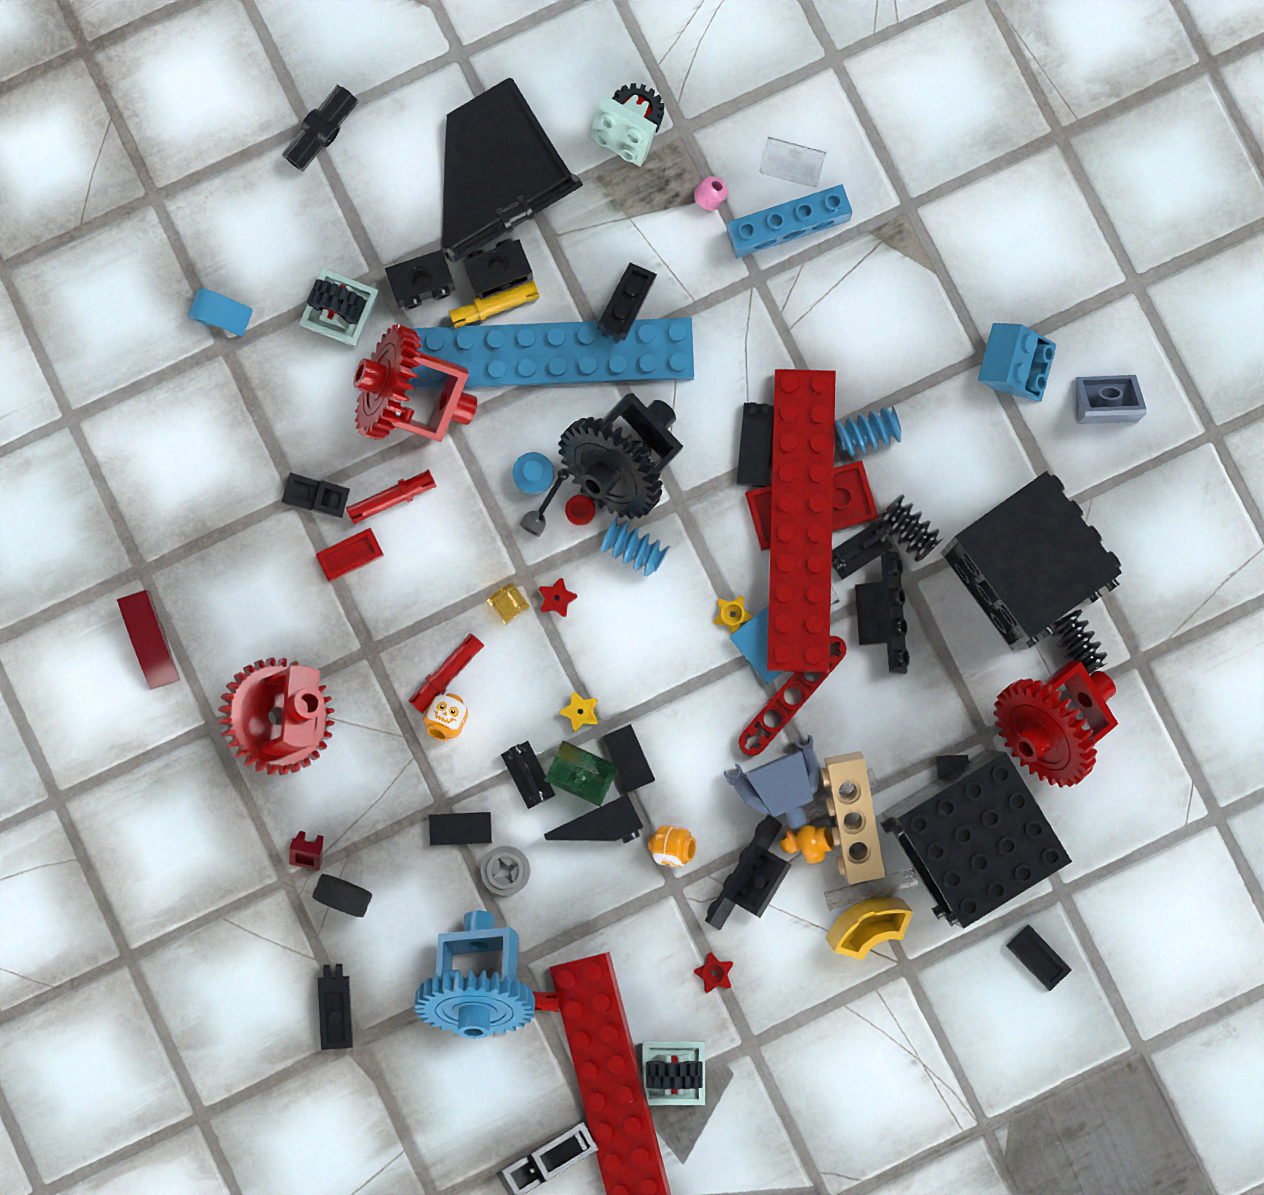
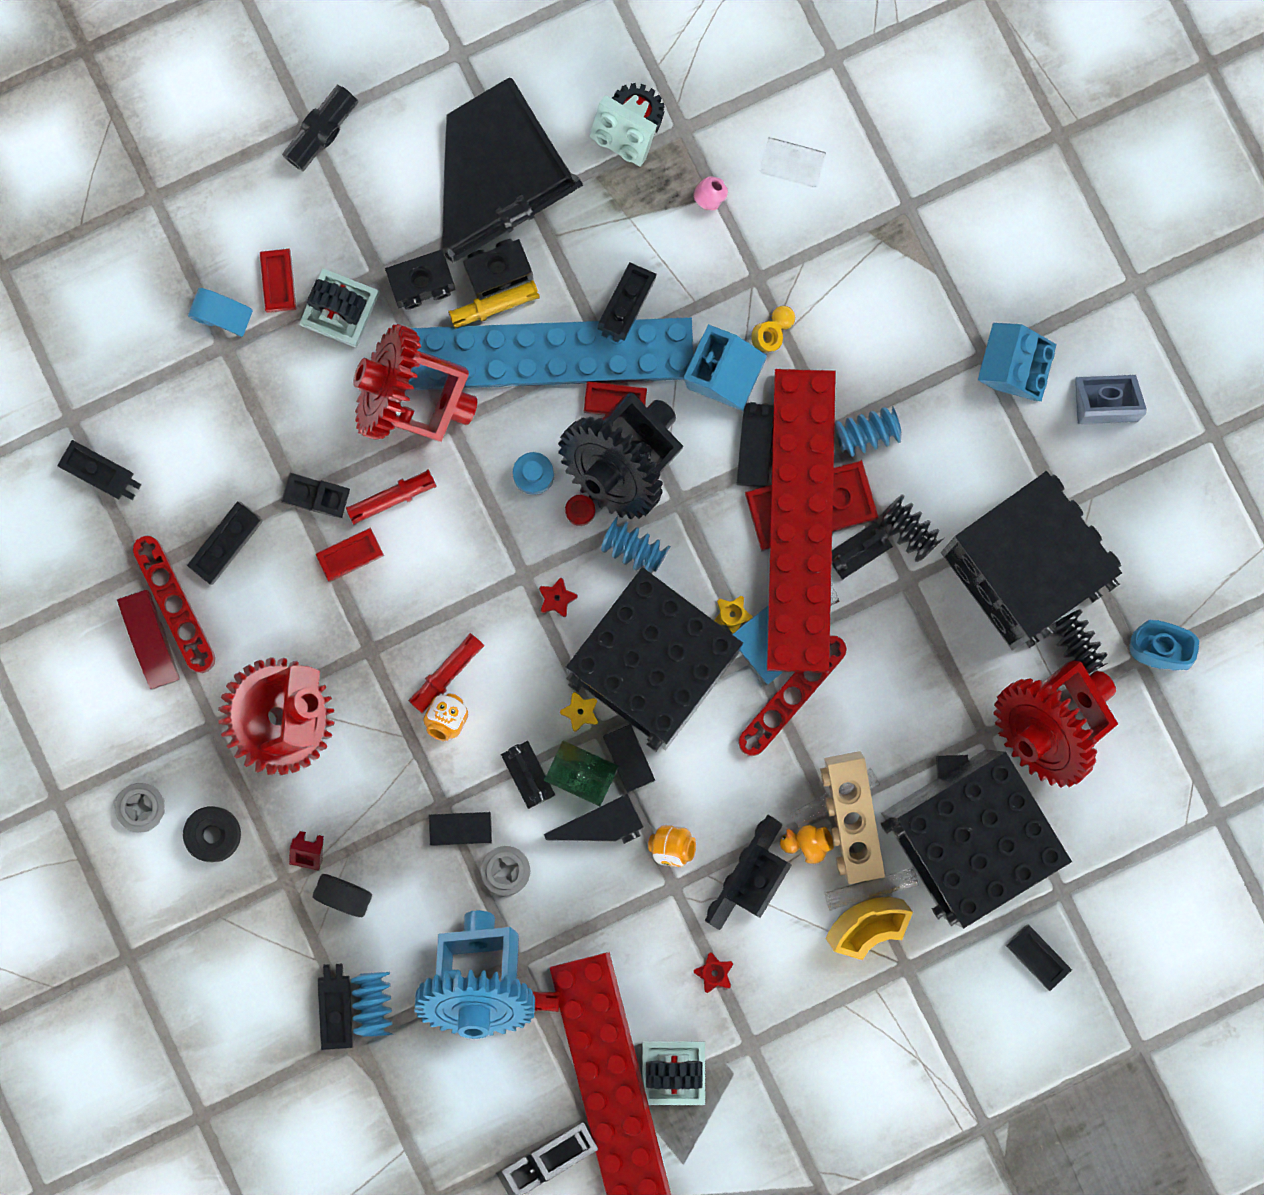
(97, 471): none -> black hinge
(128, 816): none -> light grey gear
(163, 593): none -> red beam
(194, 831): none -> black tyre
(225, 542): none -> black hinge
(278, 280): none -> red tile
(371, 1004): none -> dark azure piece
(508, 603): clear yellow brick -> none
(534, 521): hinge -> none
(603, 397): none -> red tile
(653, 659): none -> black piece
(724, 367): none -> dark azure slope
(781, 784): sand blue torso -> none
(782, 319): none -> yellow plate
(789, 221): dark azure brick -> none
(882, 615): black bracket -> none
(1164, 646): none -> dark azure piece

